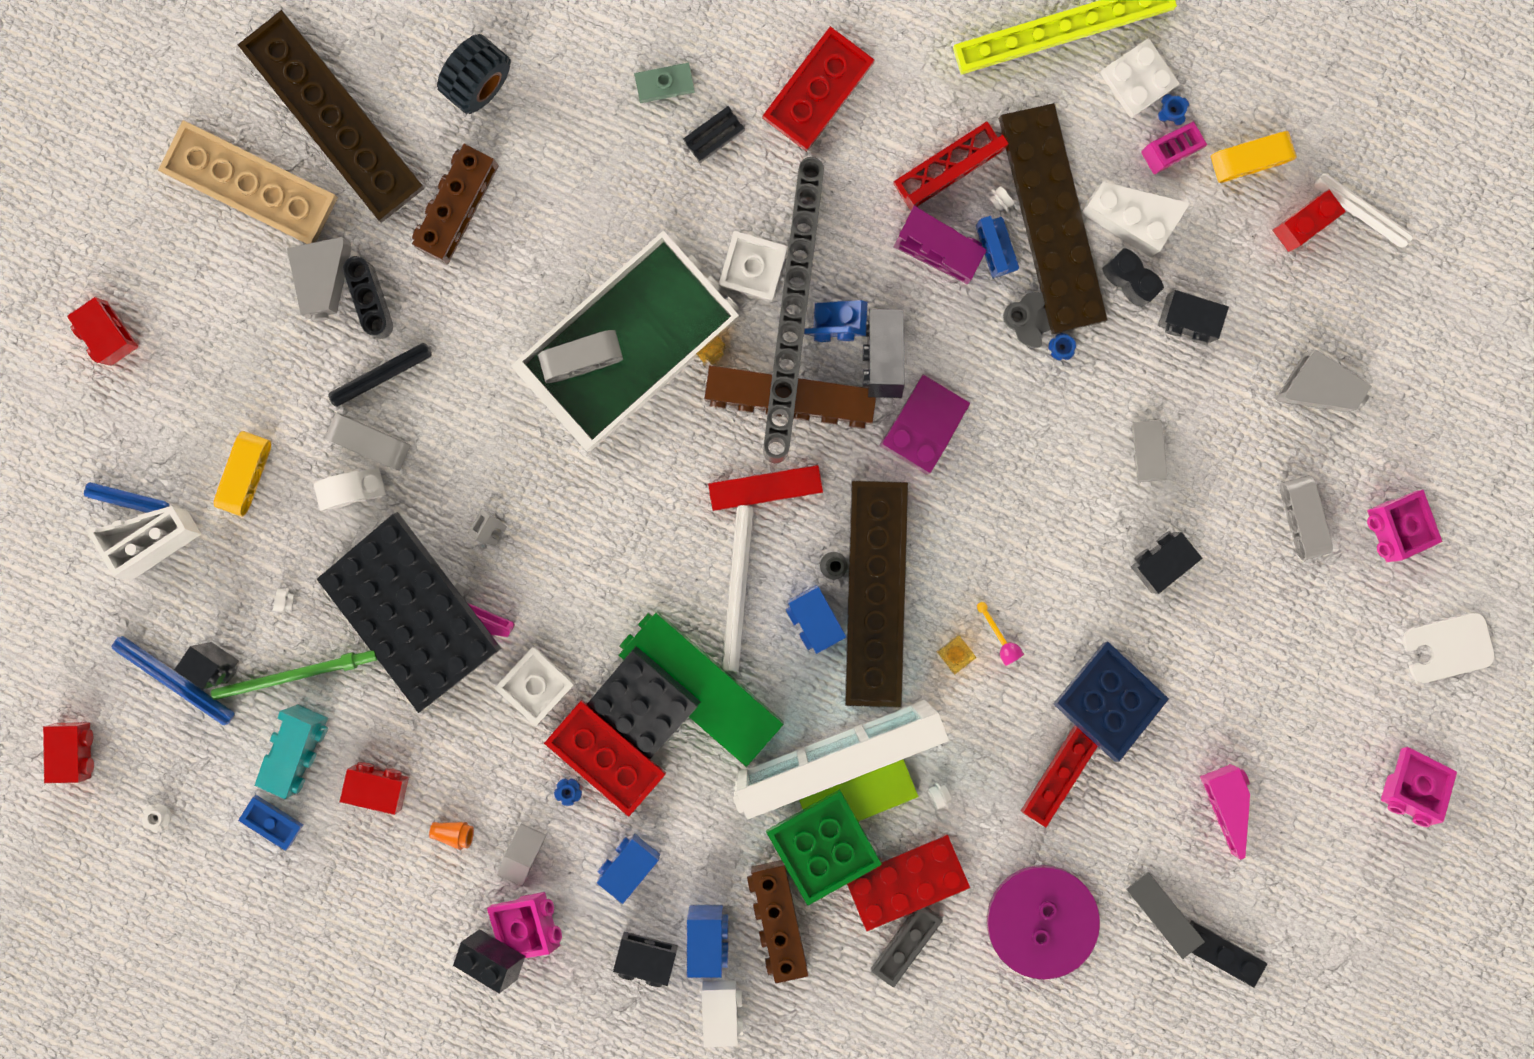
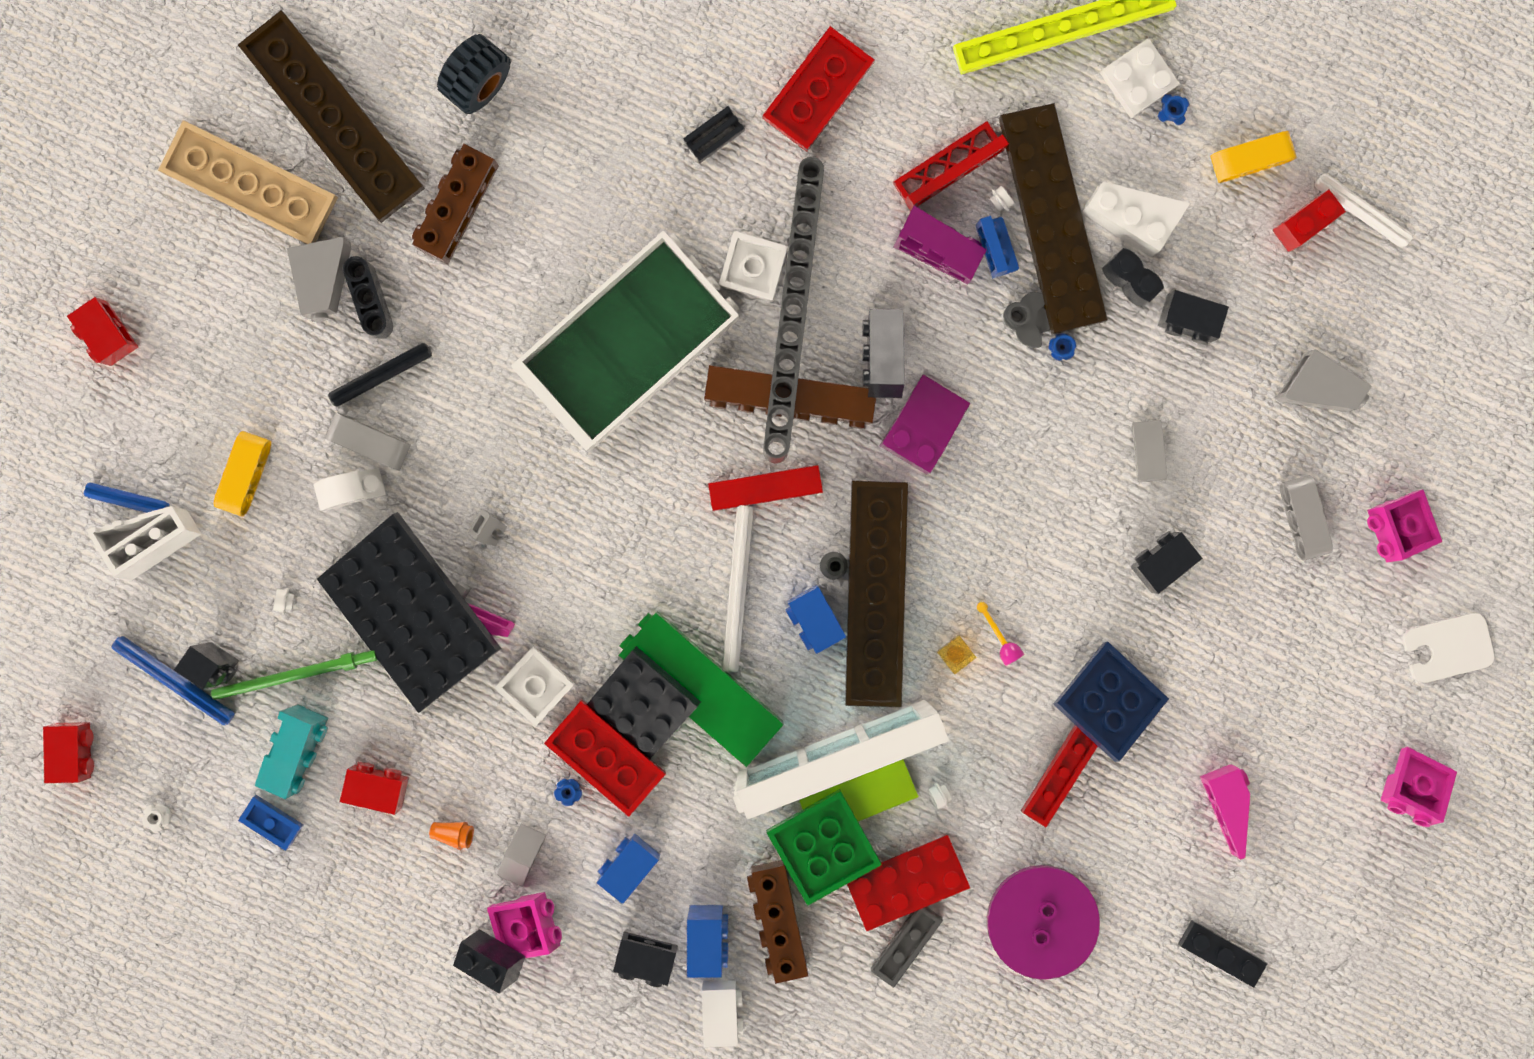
(580, 356): light grey beam -> none
(664, 82): sand green plate -> none
(712, 352): clear yellow plate -> none
(838, 320): blue bracket -> none
(1158, 156): dark pink slope -> none
(1165, 915): dark grey tile -> none

